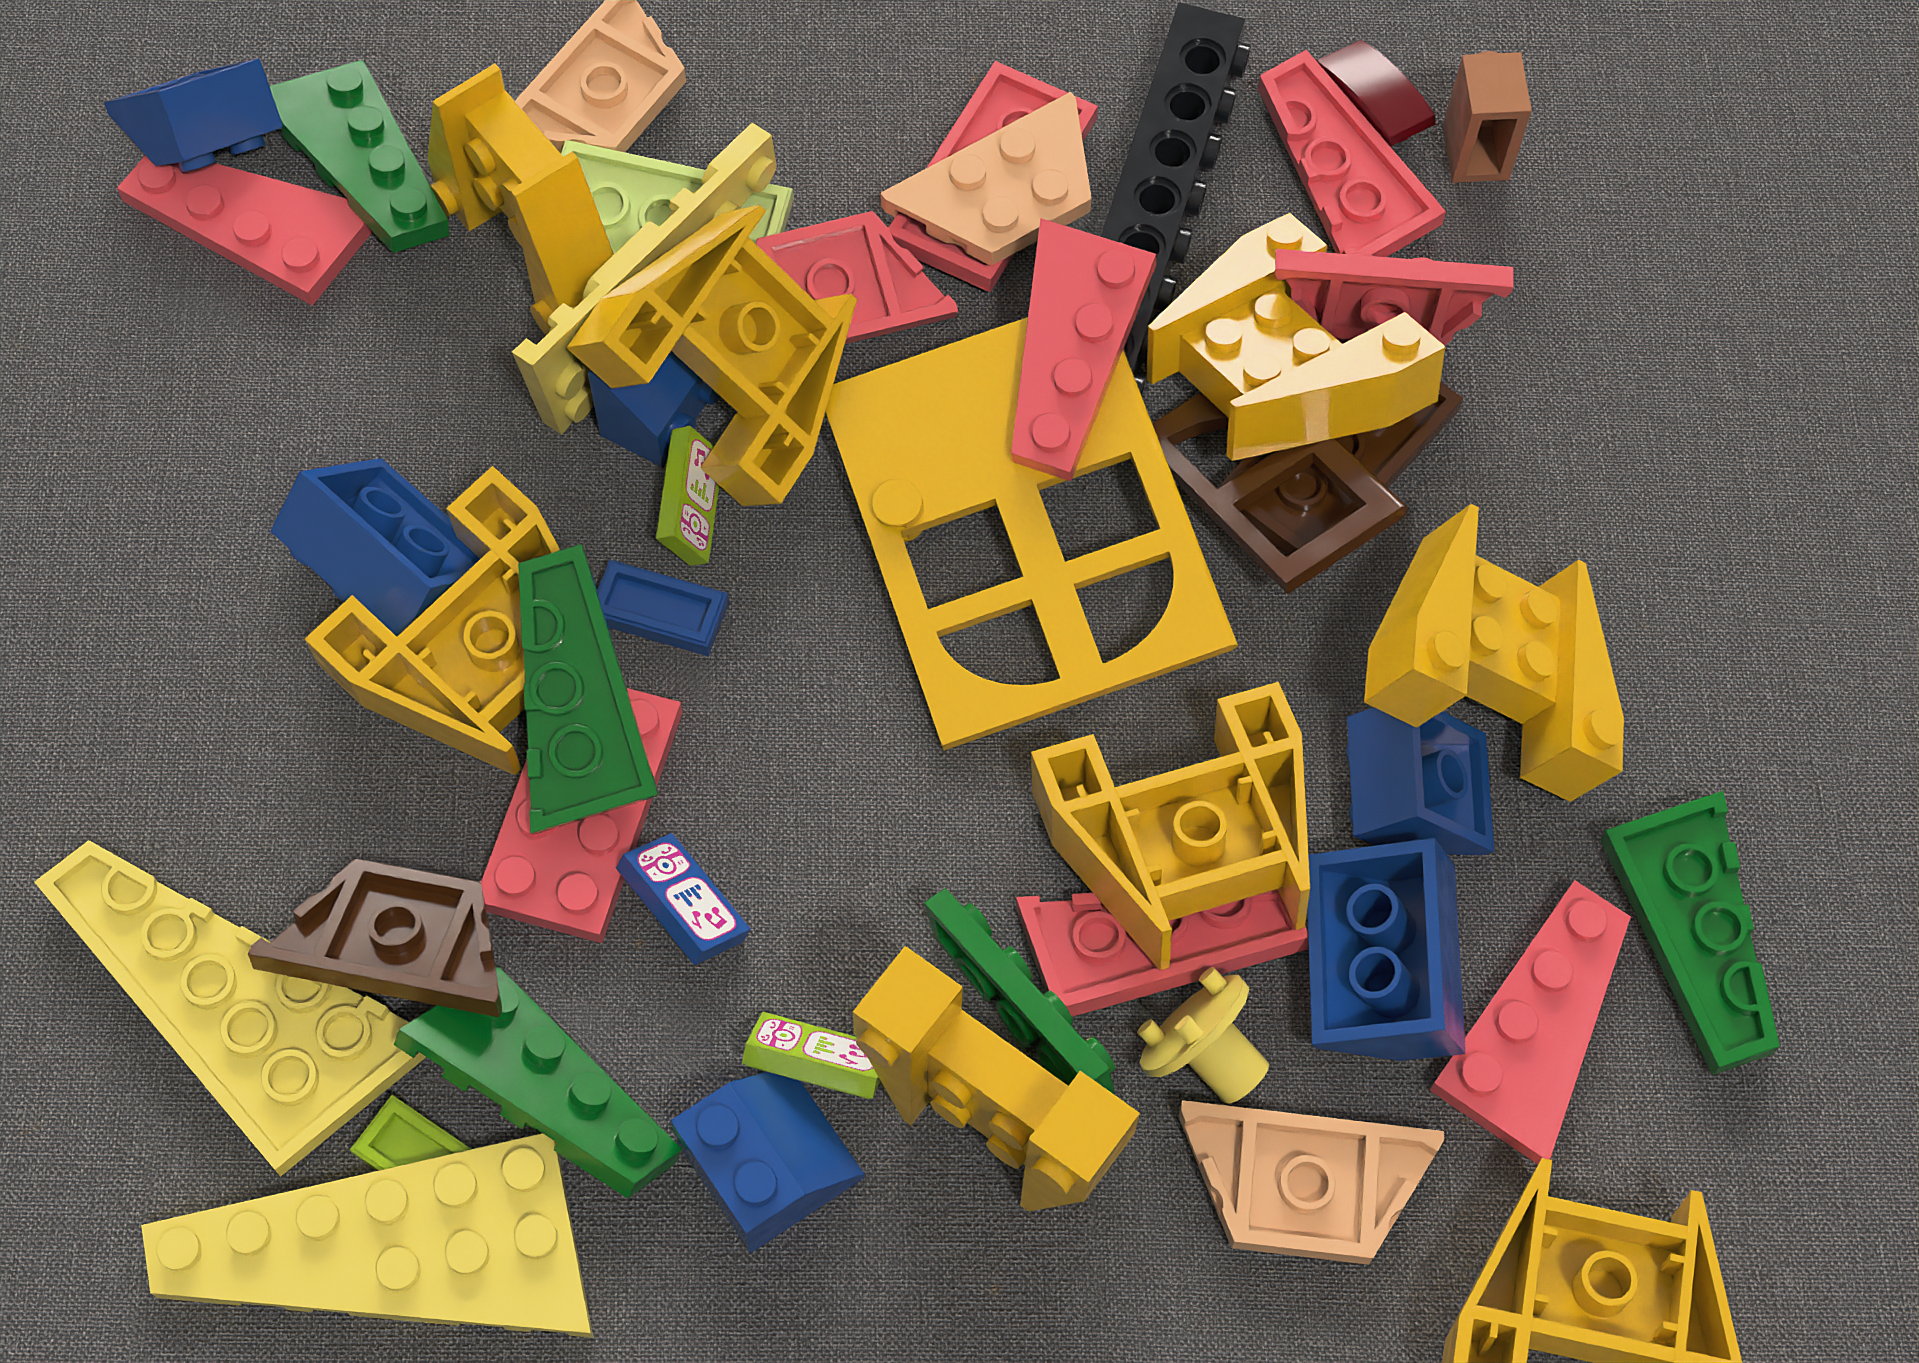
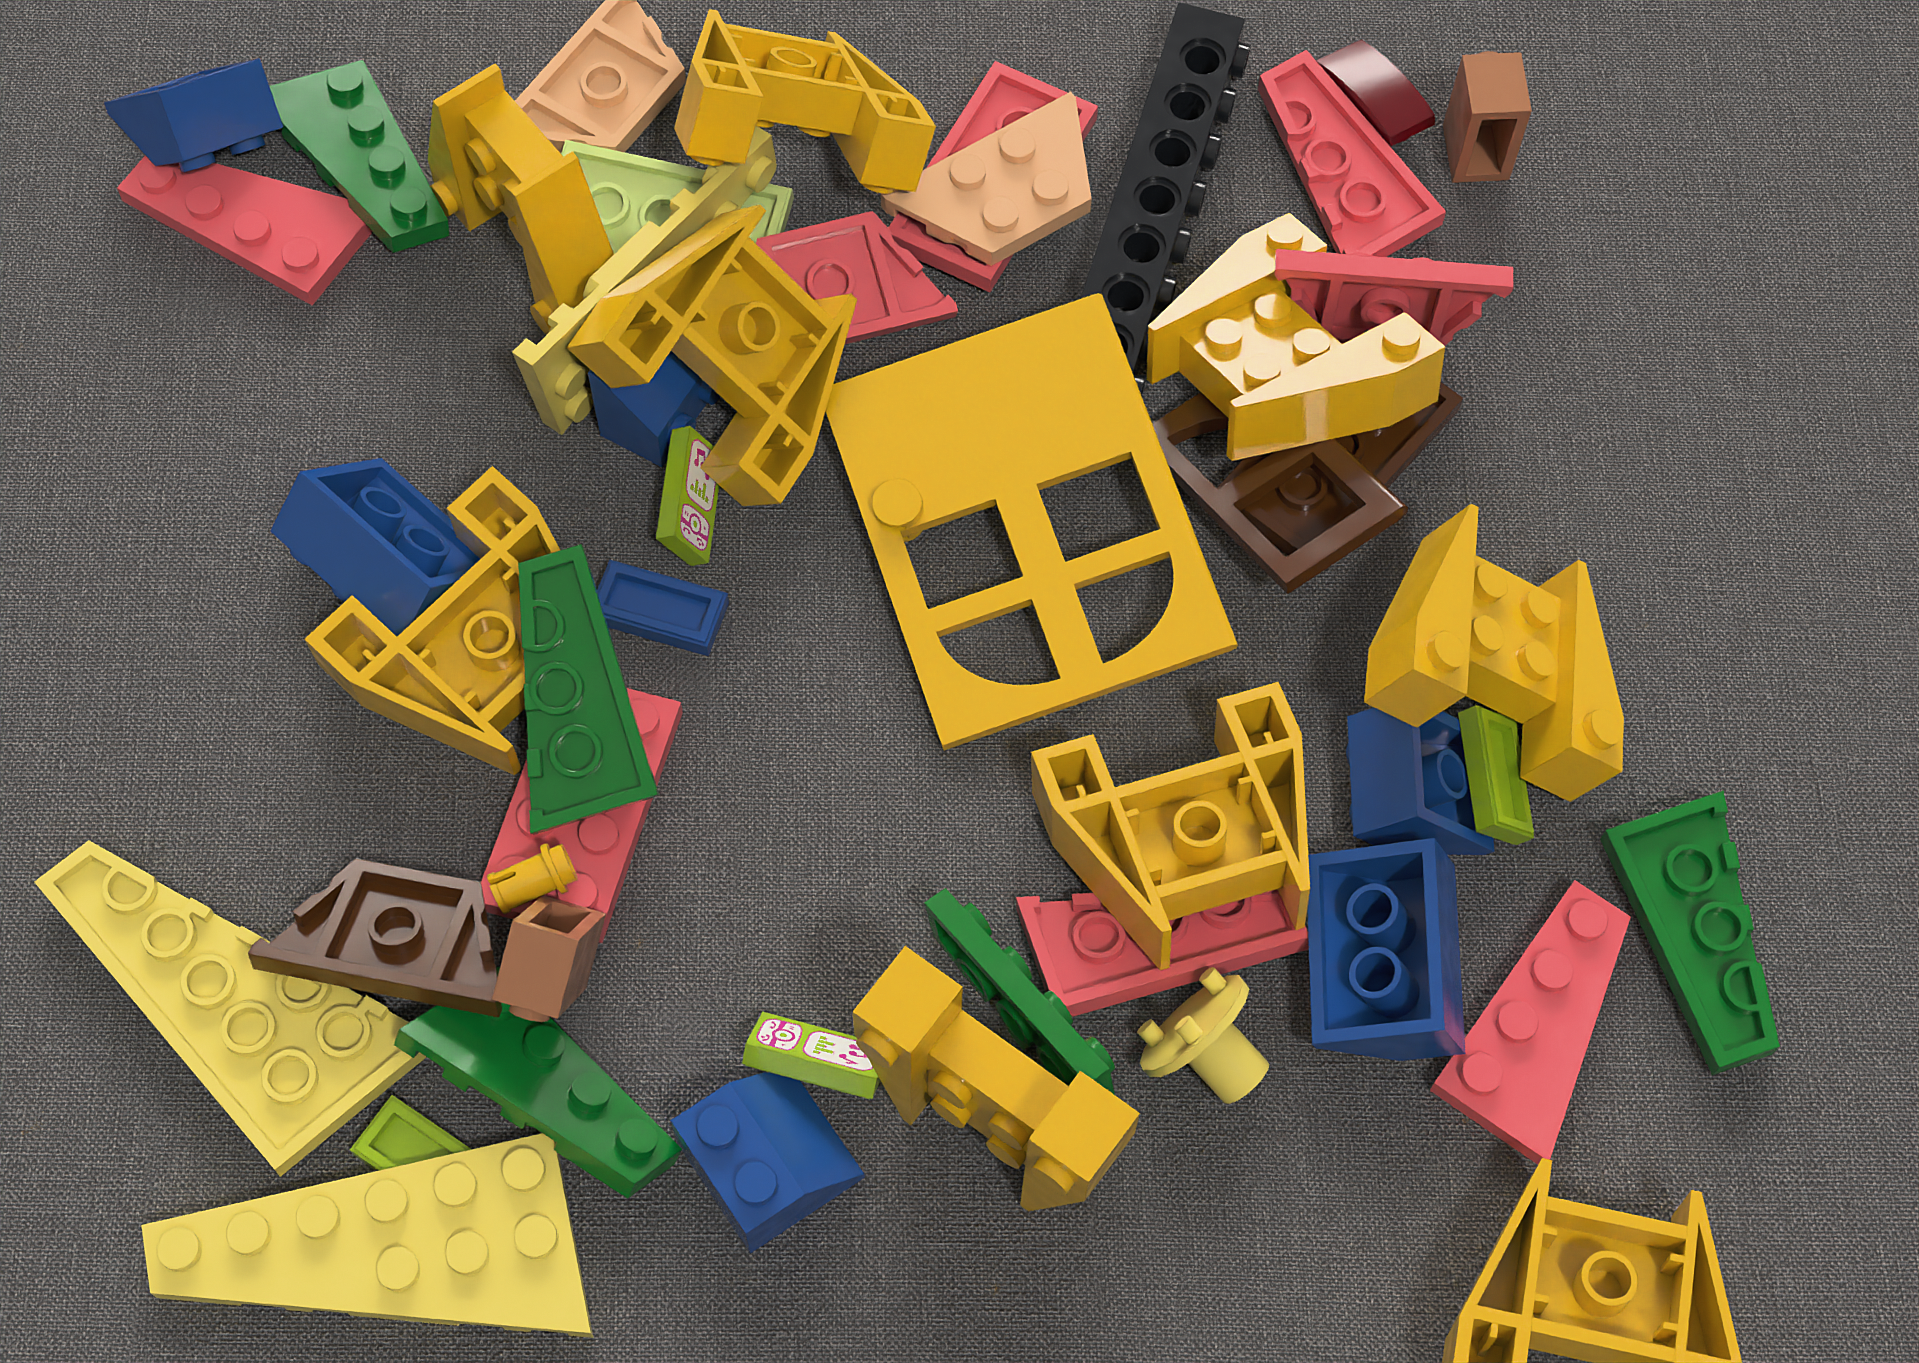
(533, 878): none -> yellow pin
(548, 958): none -> nougat brick
(683, 898): tile -> none
(822, 87): none -> yellow wedge
(1075, 333): coral wing -> none
(1306, 1179): light nougat wing -> none
(1493, 774): none -> lime tile

